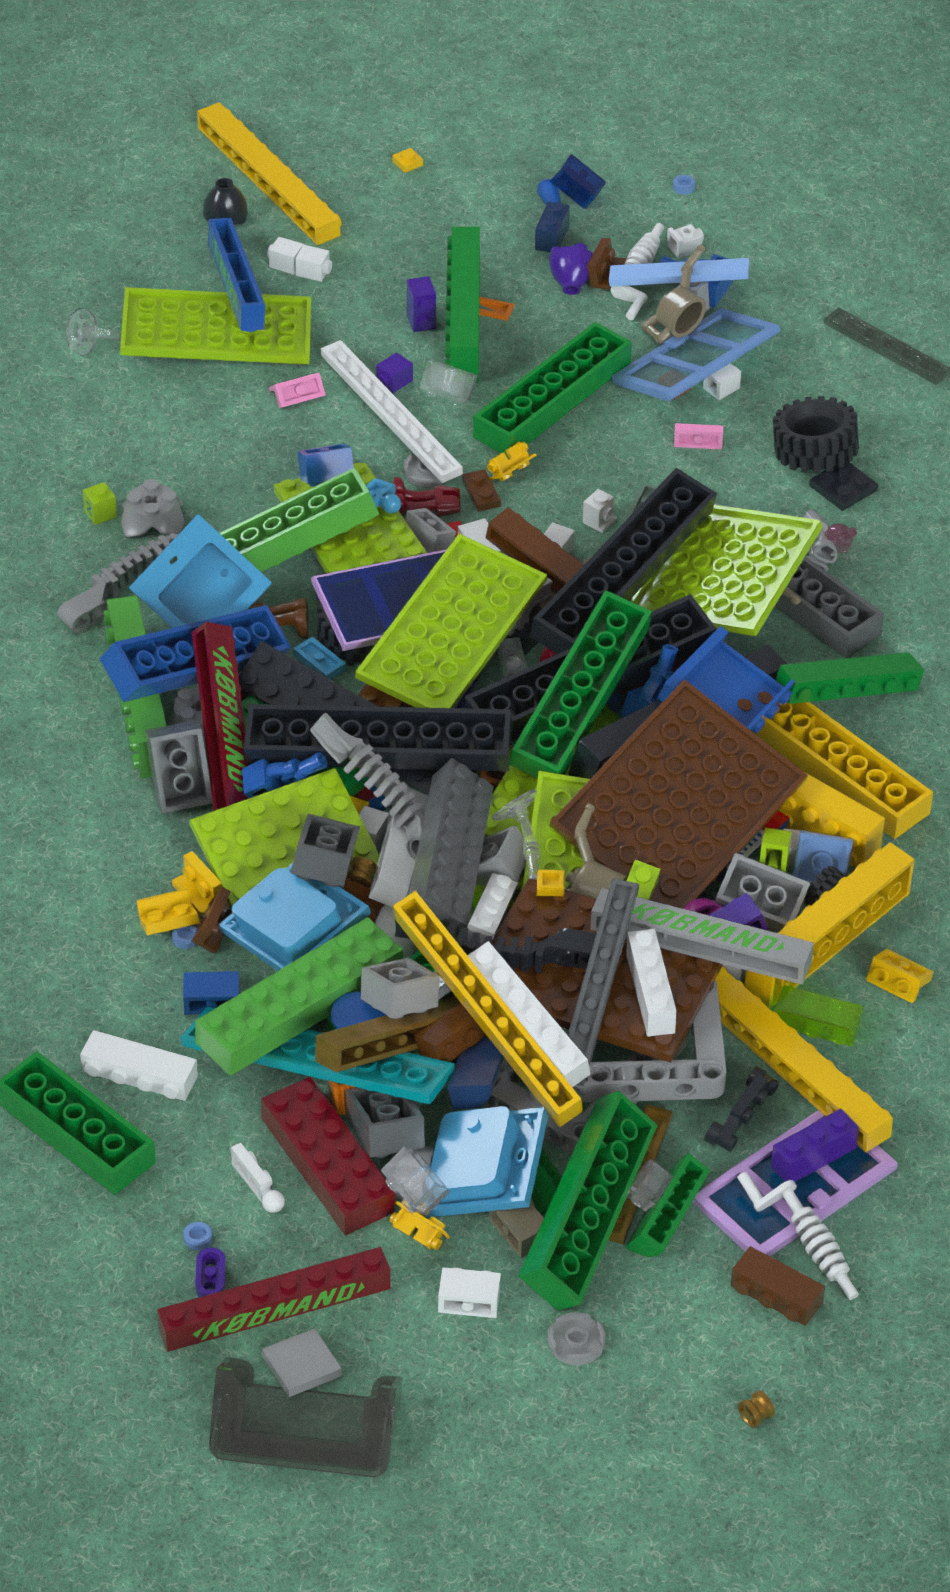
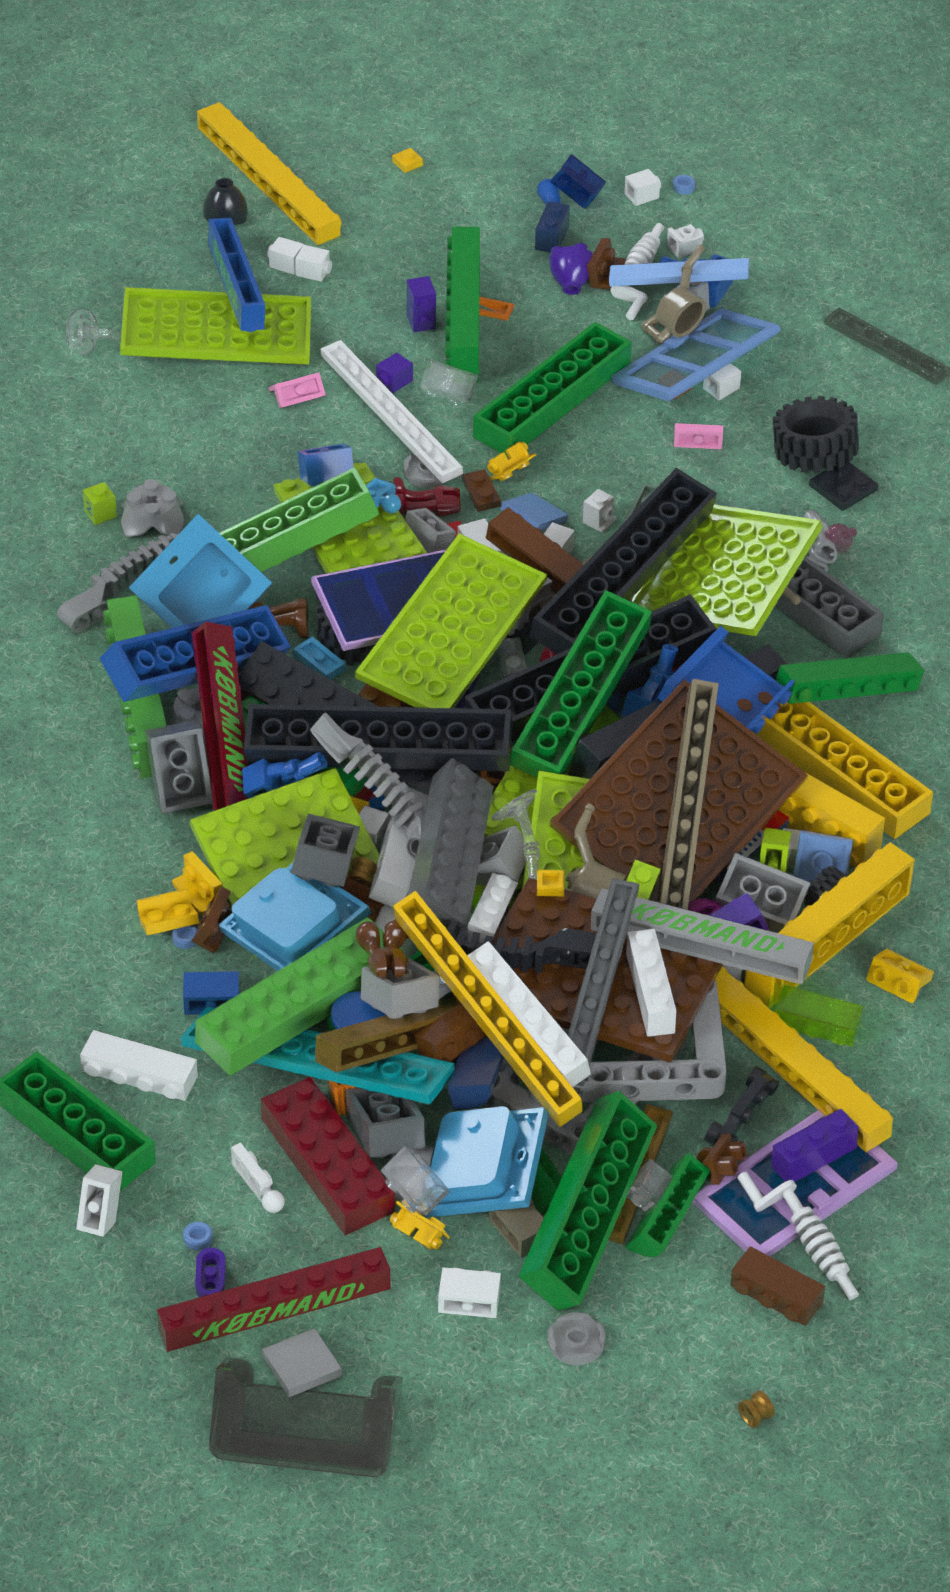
(99, 1200): none -> white brick
(383, 958): none -> reddish brown piece
(536, 510): none -> medium blue tile
(642, 187): none -> white brick
(688, 794): none -> dark tan brick
(723, 1158): none -> reddish brown hips

